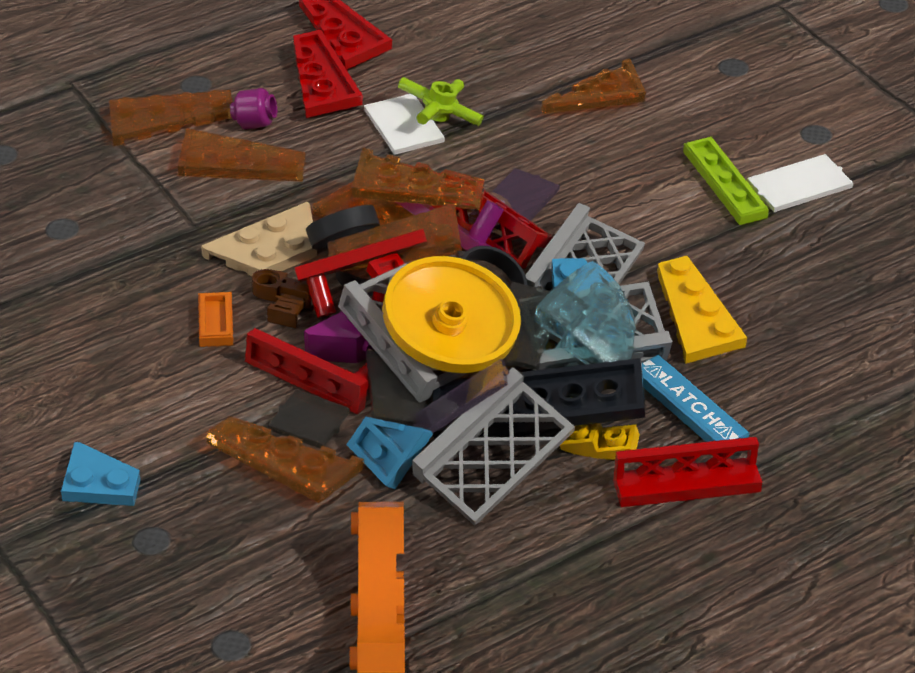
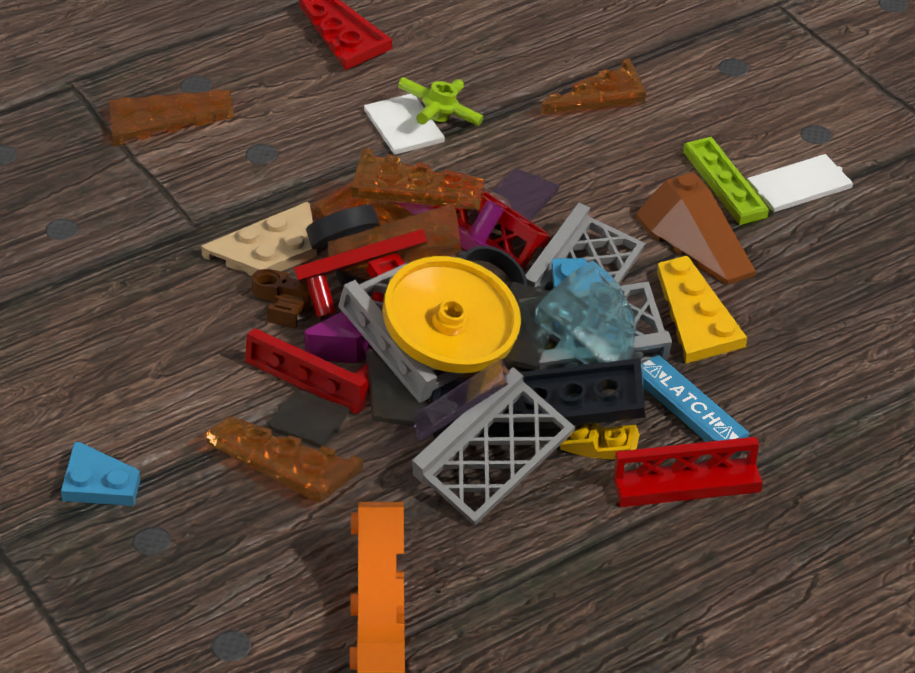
(215, 319): orange tile -> none
(229, 157): clear orange wing -> none
(254, 108): magenta head -> none
(322, 76): red wing -> none
(388, 447): dark azure wing -> none
(692, 221): none -> dark orange wedge

